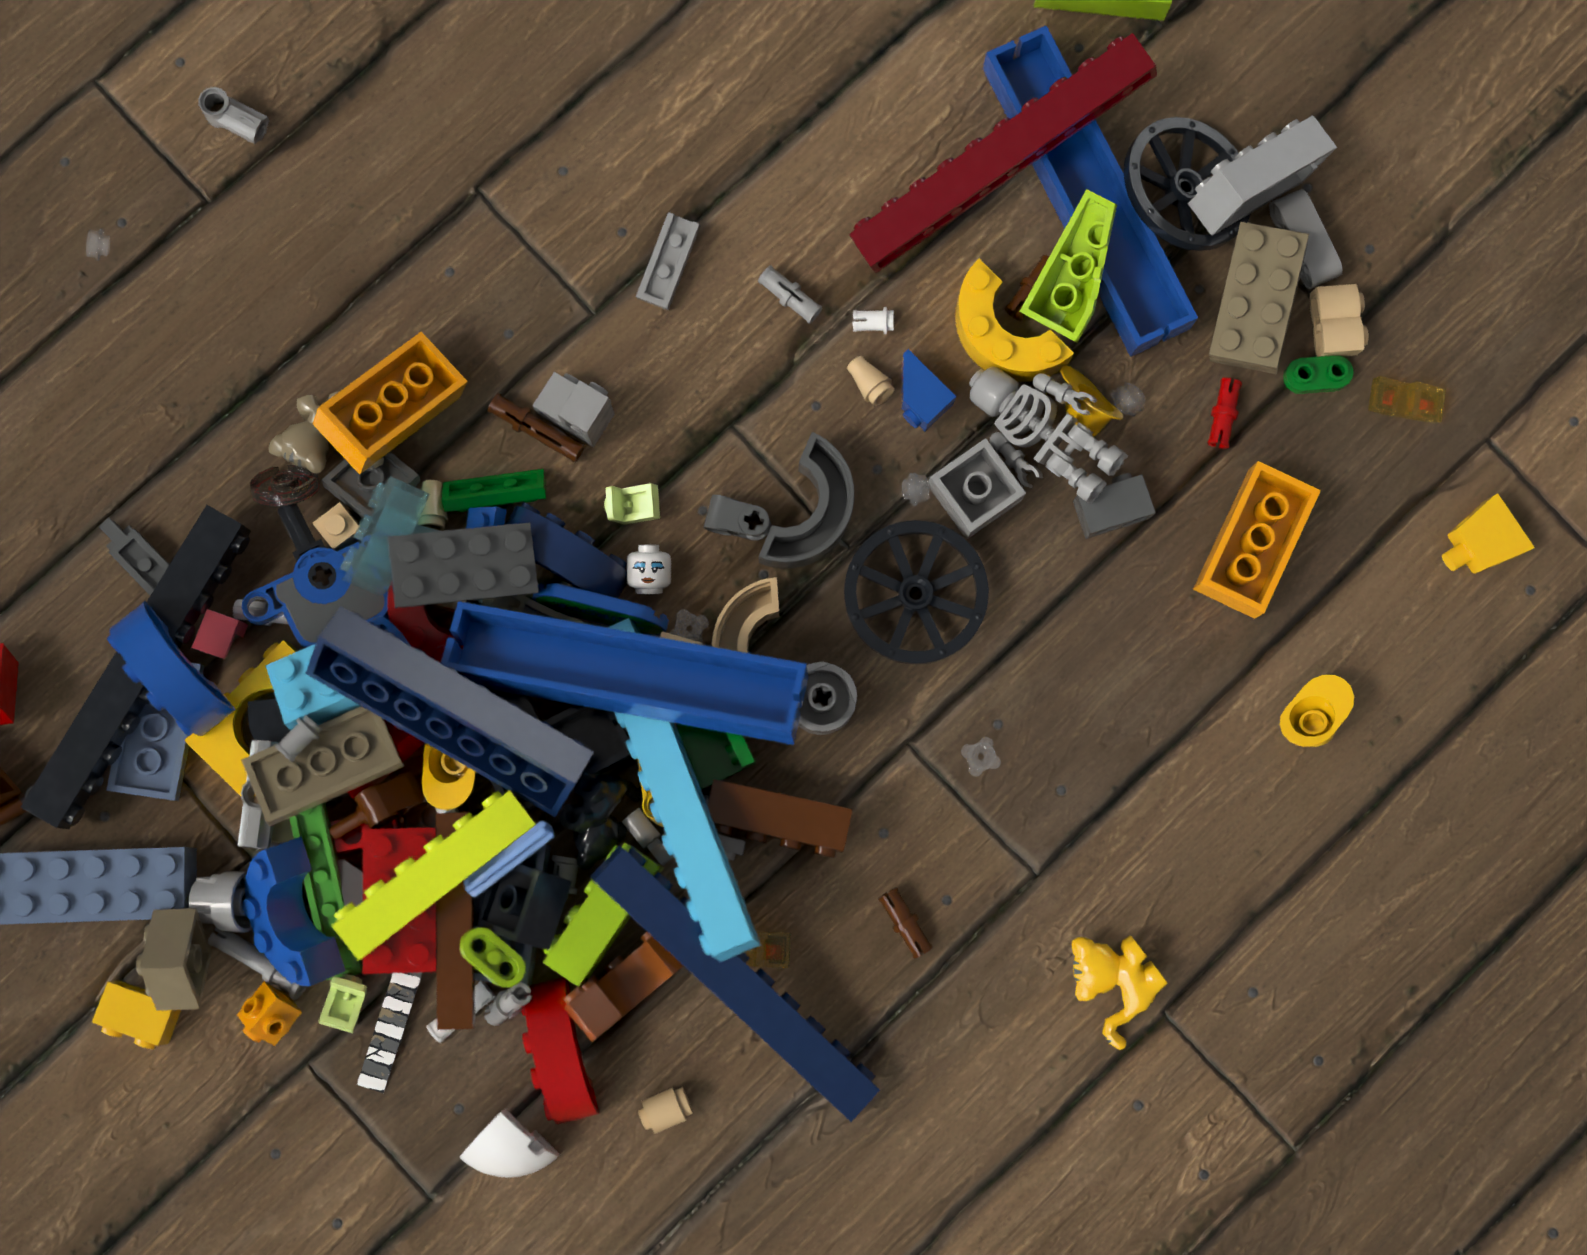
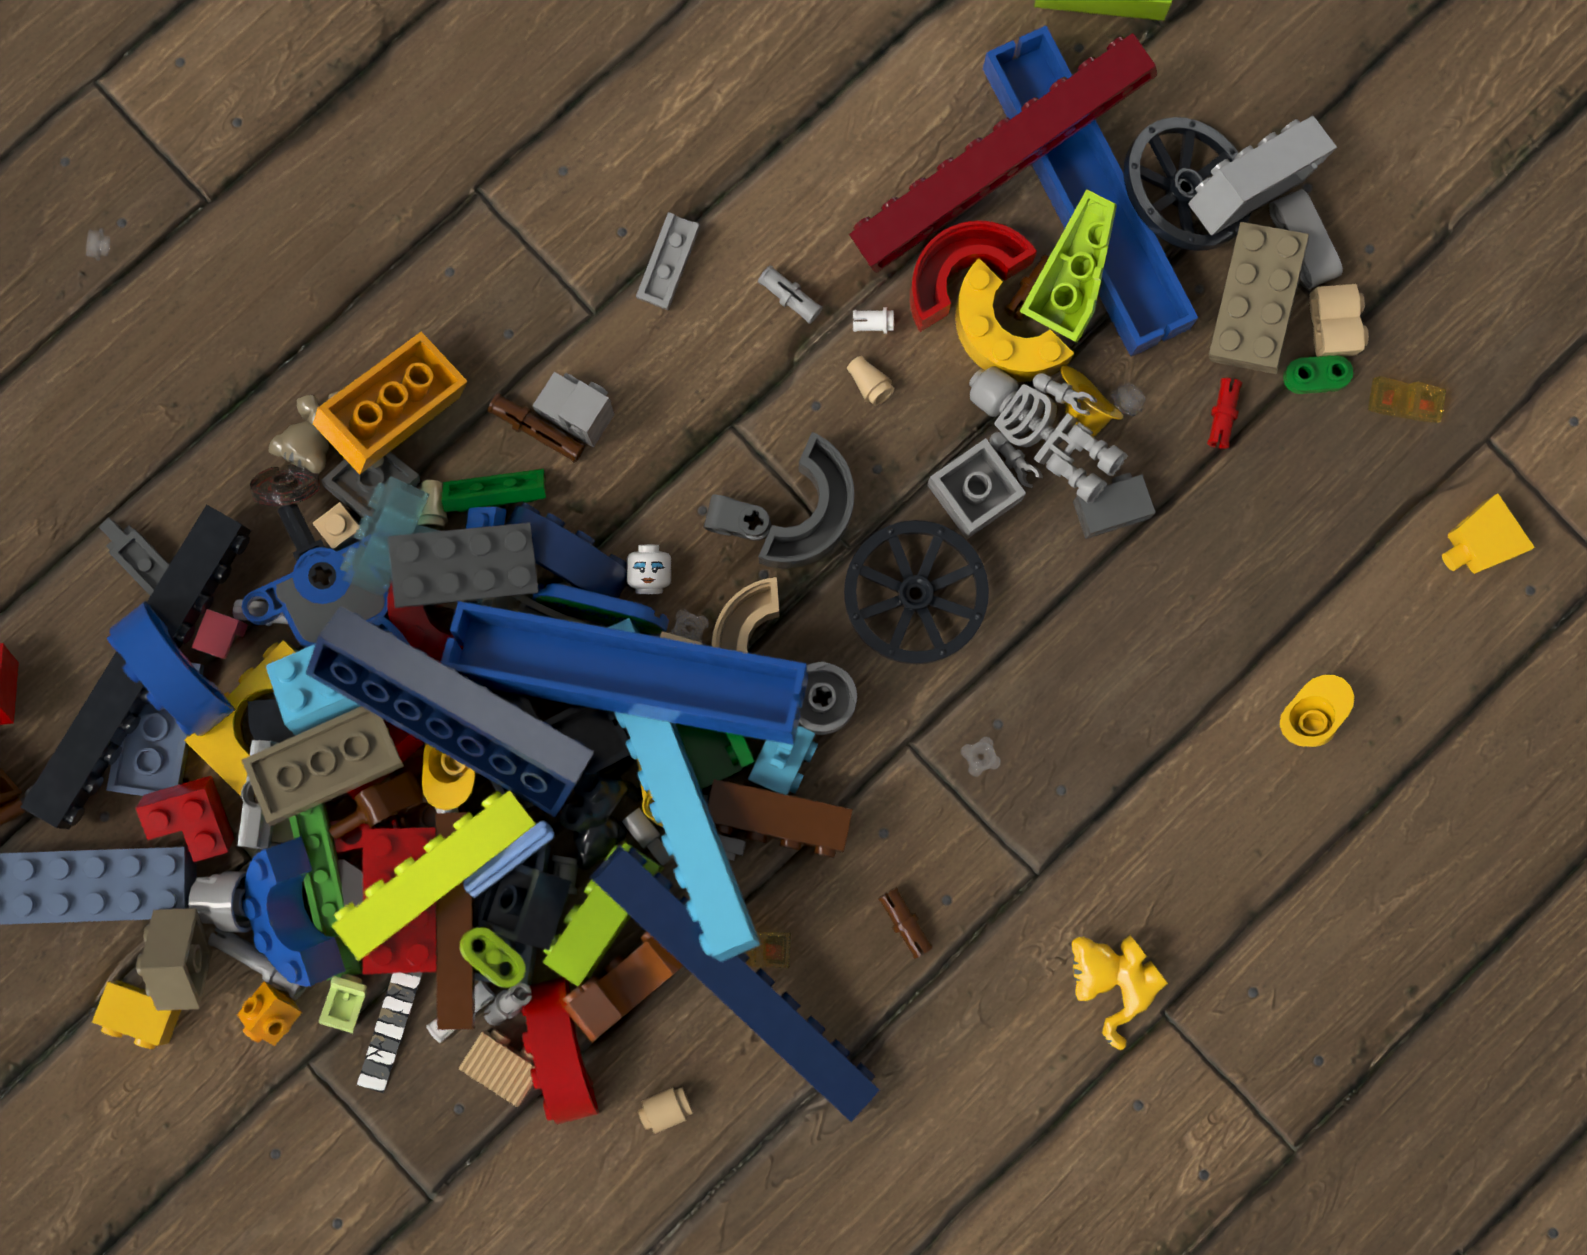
(190, 809): none -> red brick
(233, 116): light grey piece -> none
(298, 738): light grey pin -> none
(500, 1066): none -> tan brick
(508, 1149): white brick -> none
(632, 503): yellowish green bracket -> none
(780, 763): none -> medium azure brick
(915, 488): clear plate -> none
(922, 393): blue slope -> none
(956, 249): none -> red brick
(1256, 540): light orange brick -> none

